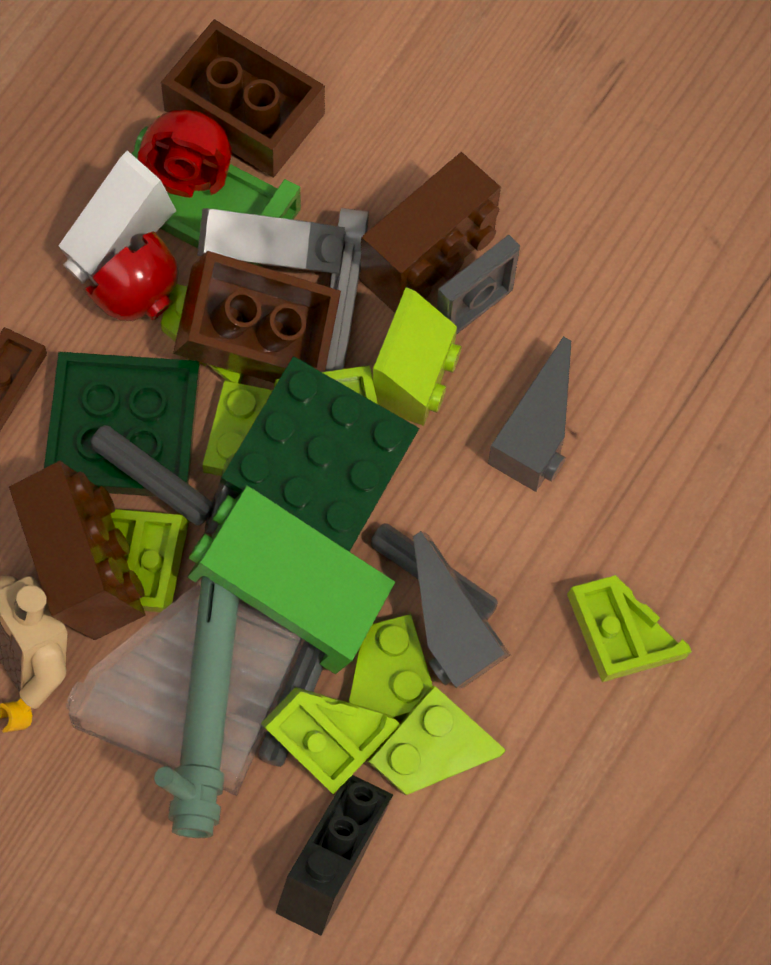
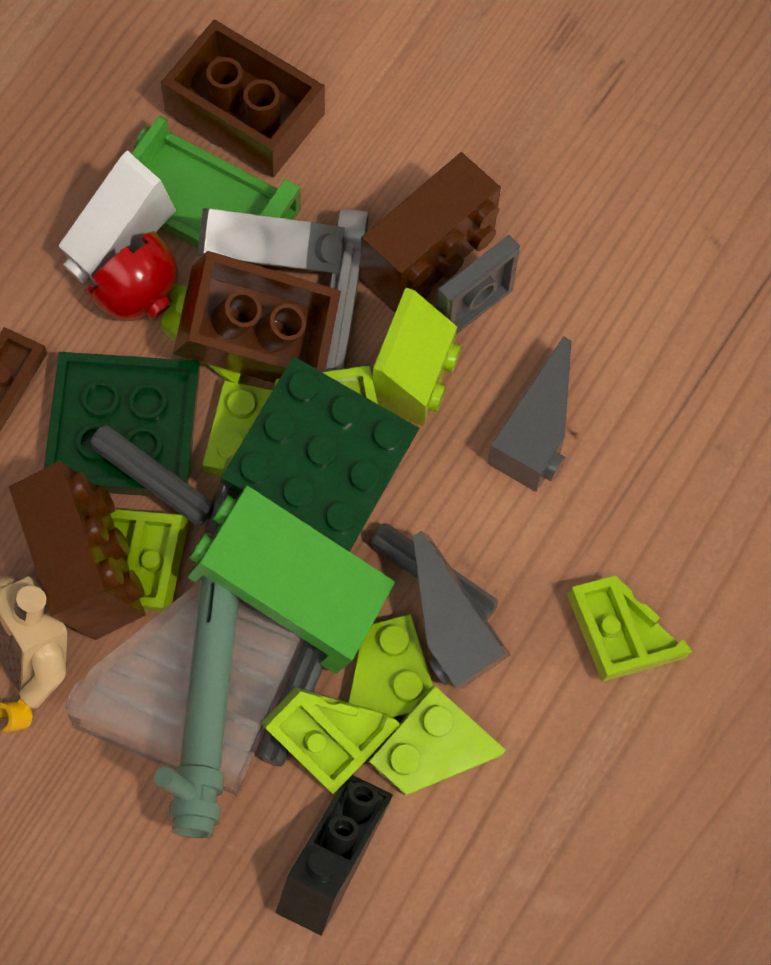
(186, 152): red cylinder -> none

